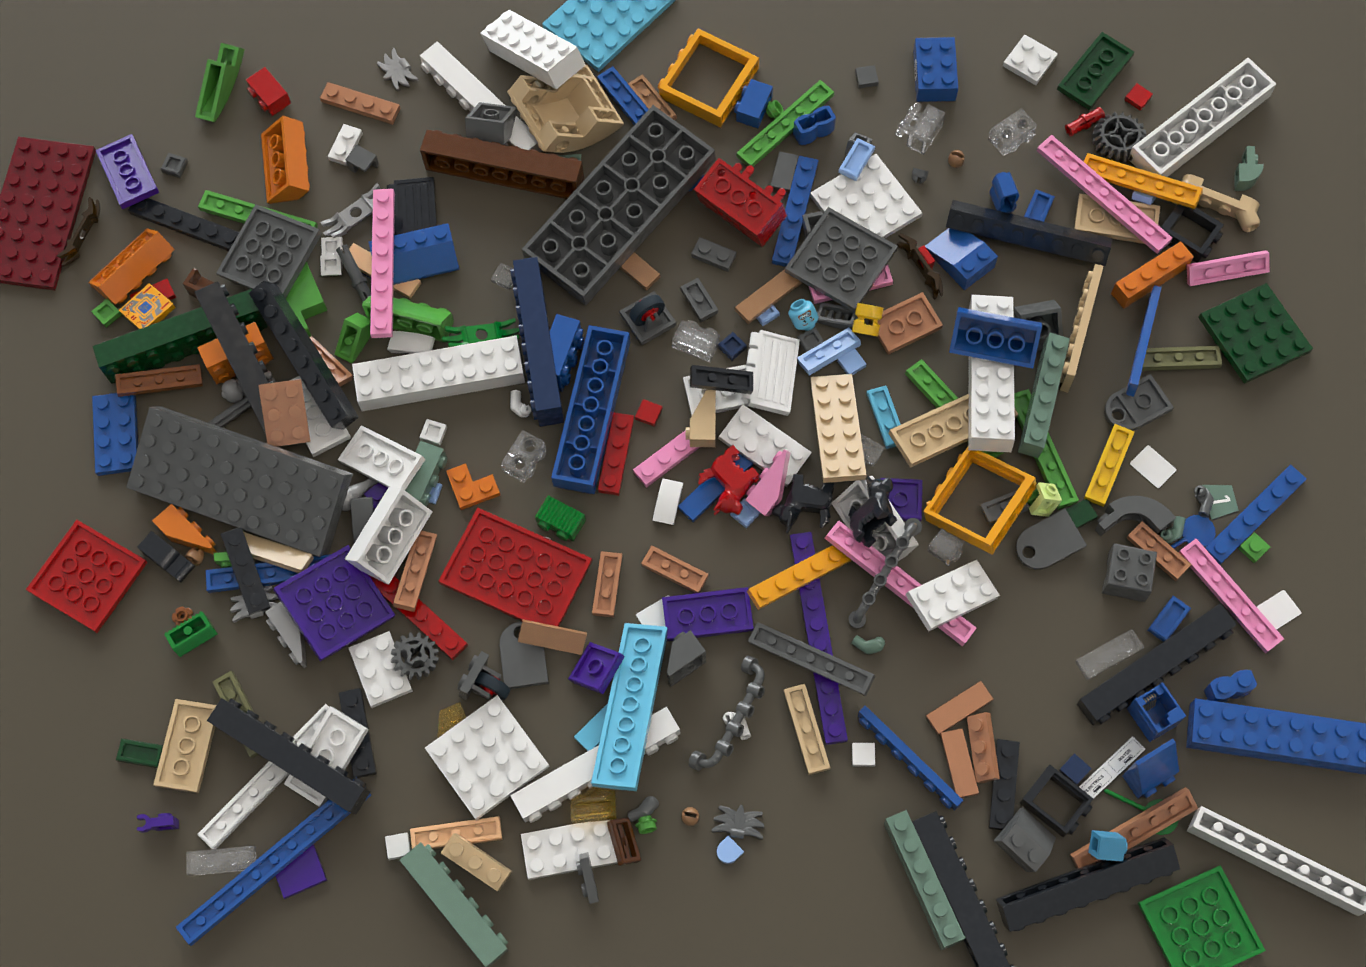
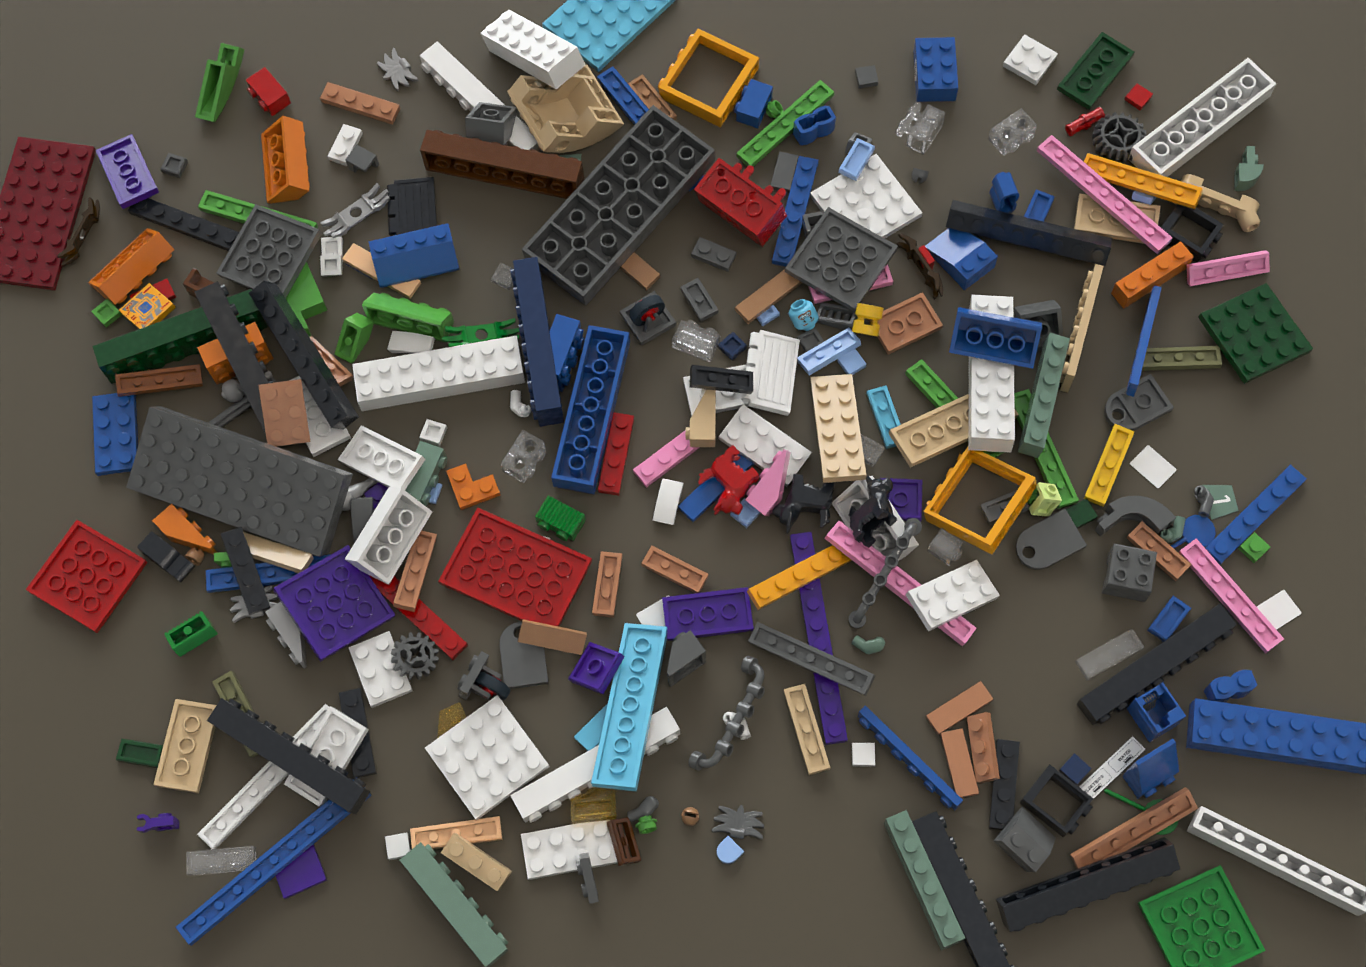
(176, 617): dark orange plate -> none
(359, 282): dark grey pin -> none
(382, 263): bright pink plate -> none
(648, 412): red tile -> none
(956, 158): medium nougat hinge -> none
(1107, 845): dark azure brick -> none

